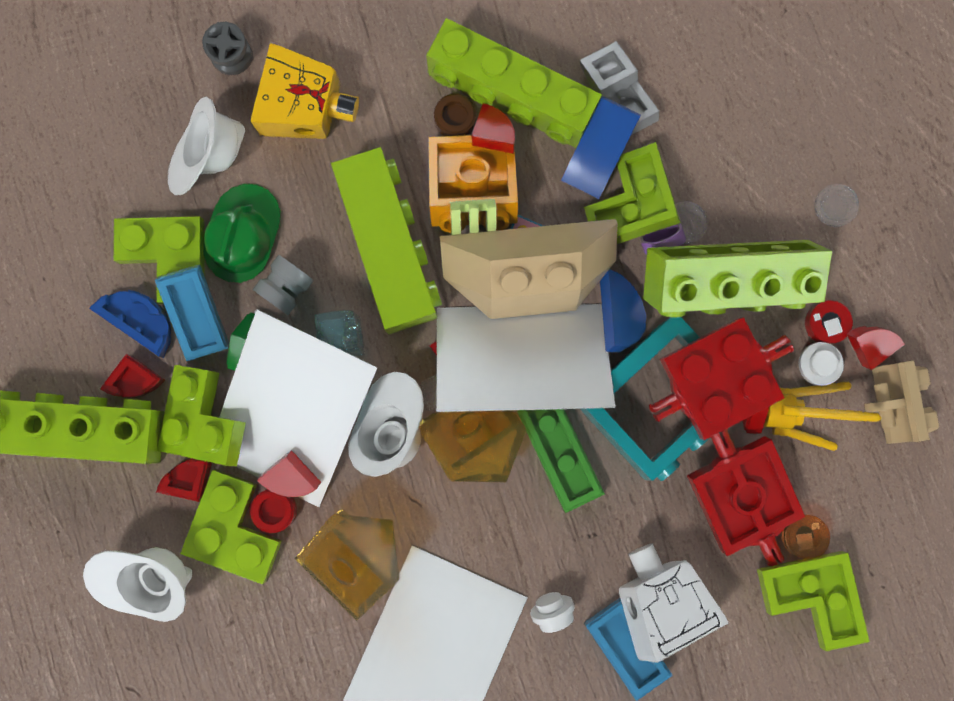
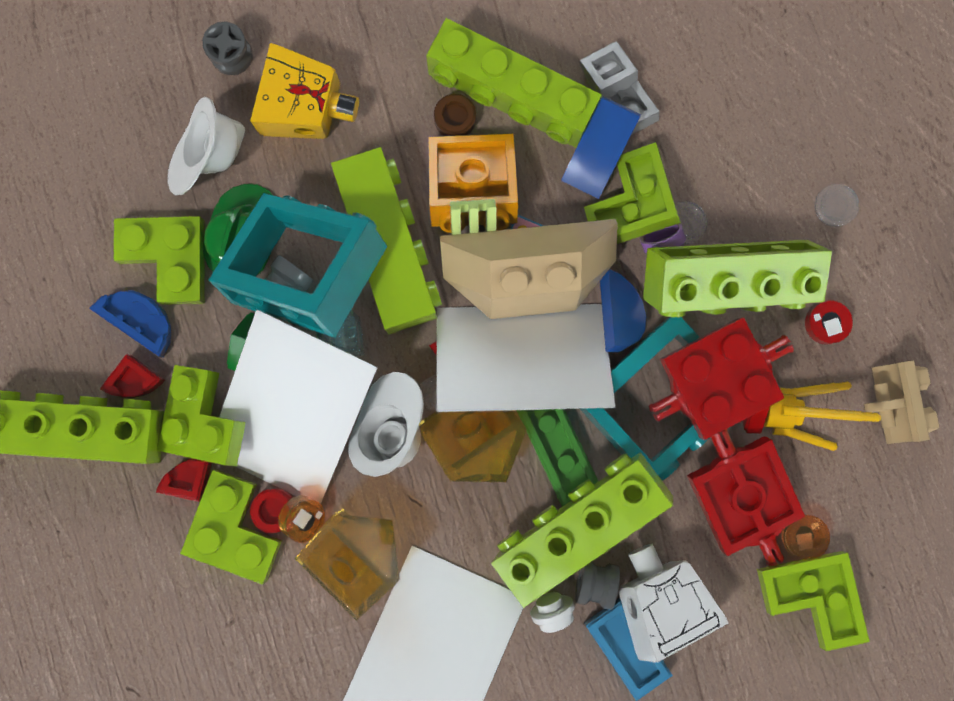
(139, 583): white piece -> none
(192, 312): dark azure tile -> none
(289, 477): tile -> none
(301, 518): none -> clear orange tile
(340, 285): none -> teal window
(493, 130): red tile -> none
(581, 529): none -> lime brick
(598, 585): none -> dark grey wheel
(821, 364): white plate -> none
(874, 344): red tile -> none

